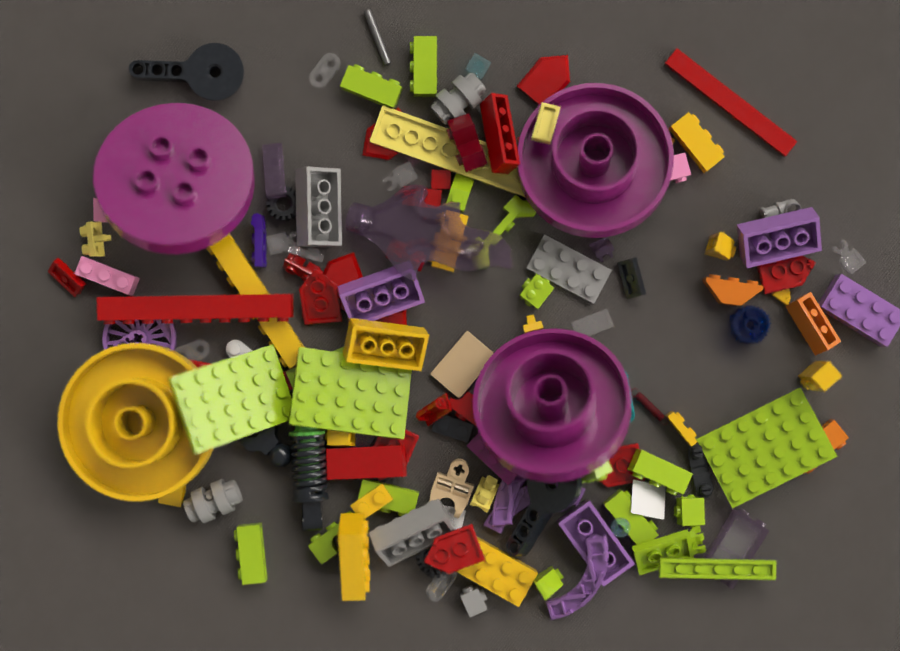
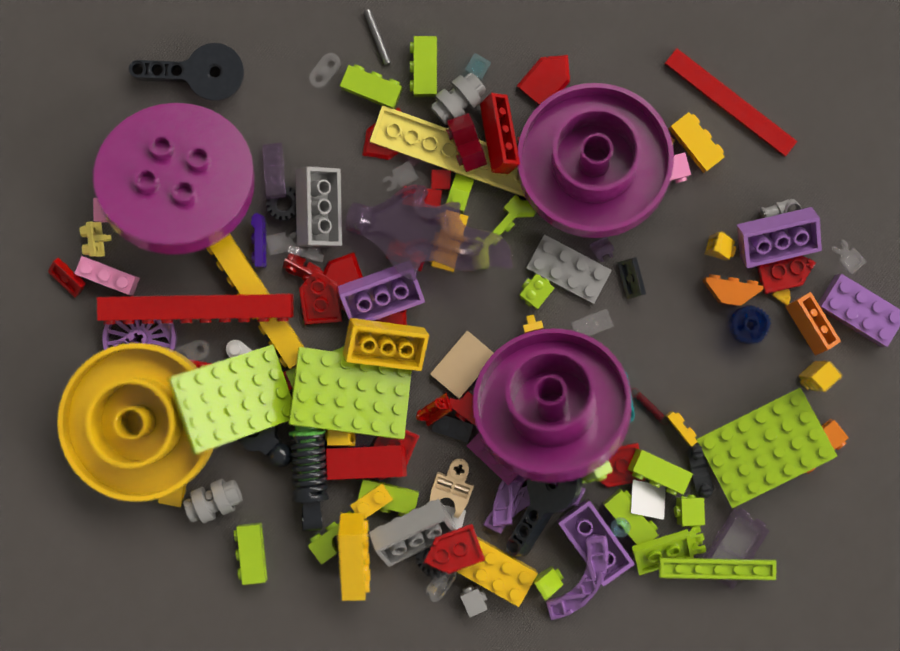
(485, 493): light yellow hips -> none
(546, 123): light yellow tile -> none

